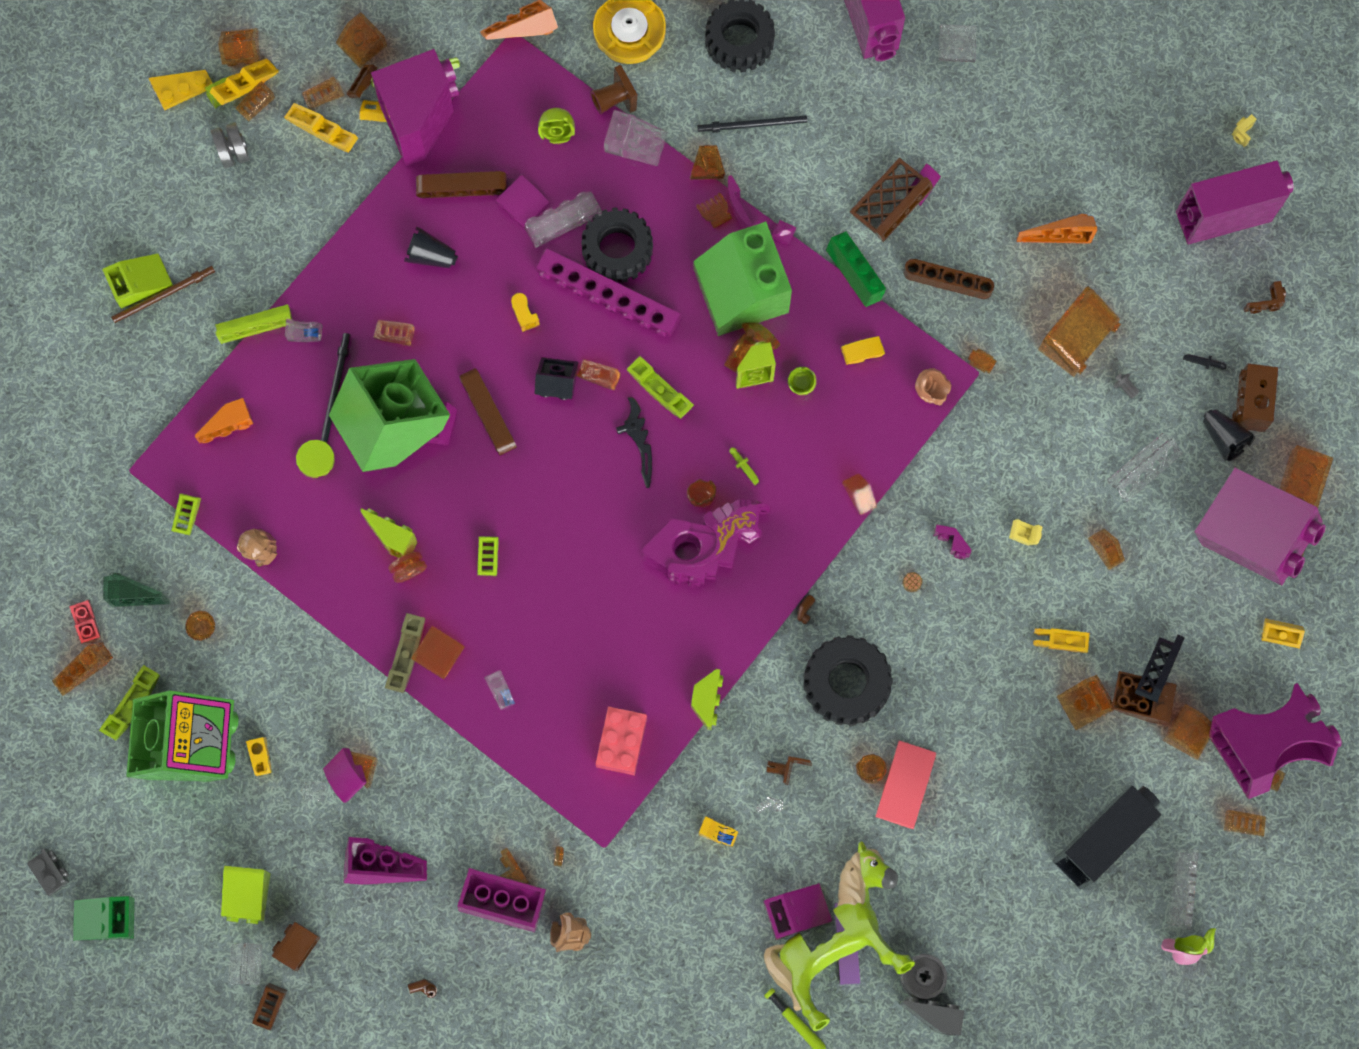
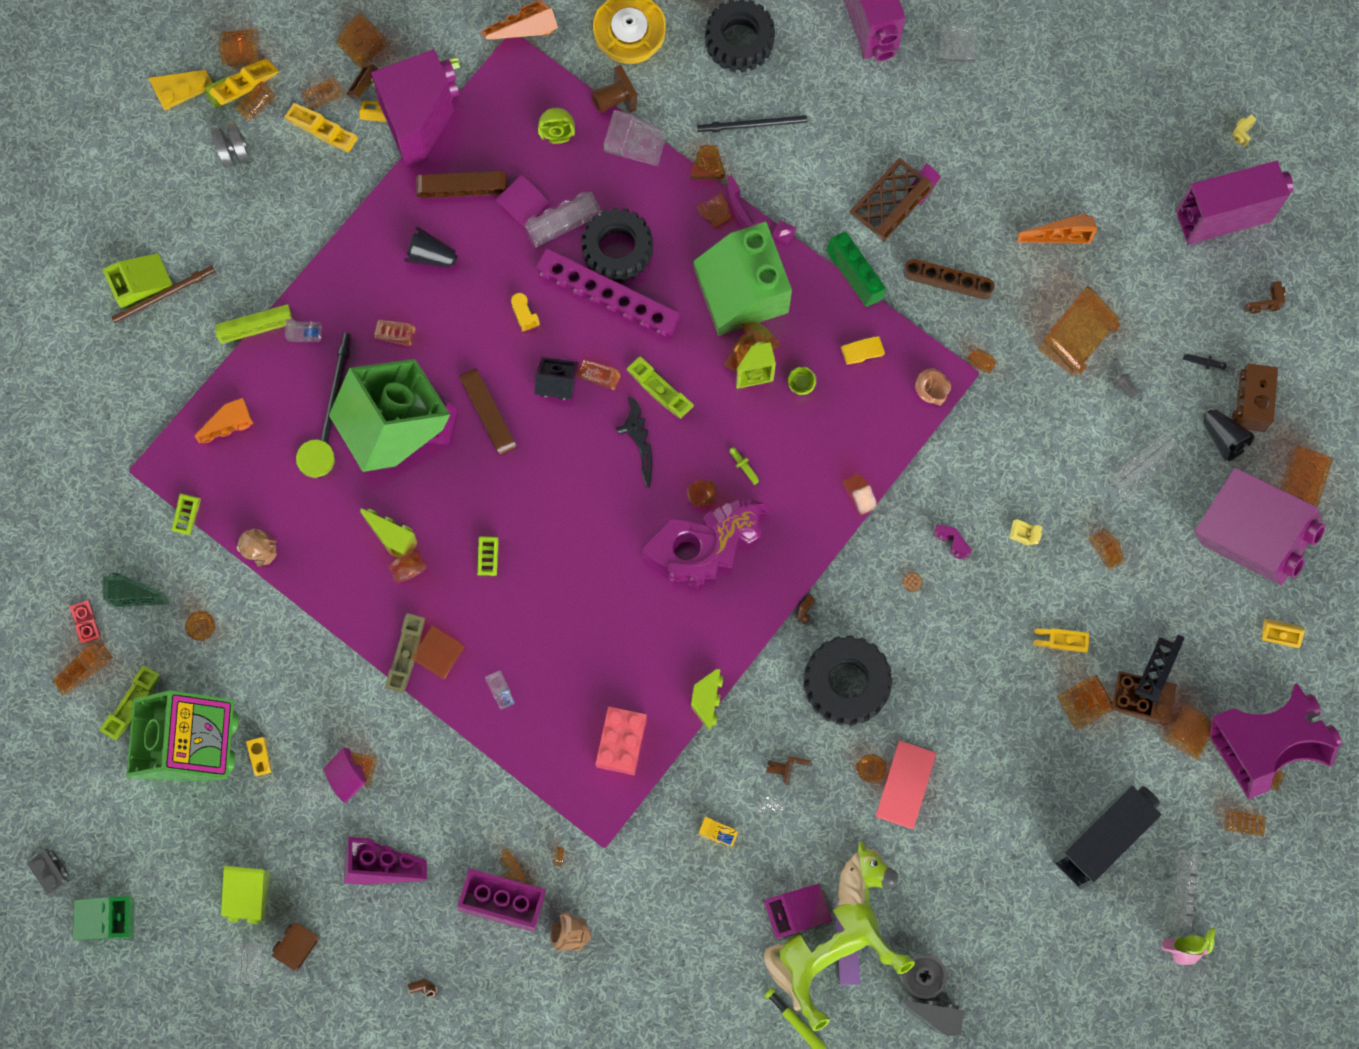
(275, 990): reddish brown slope -> none

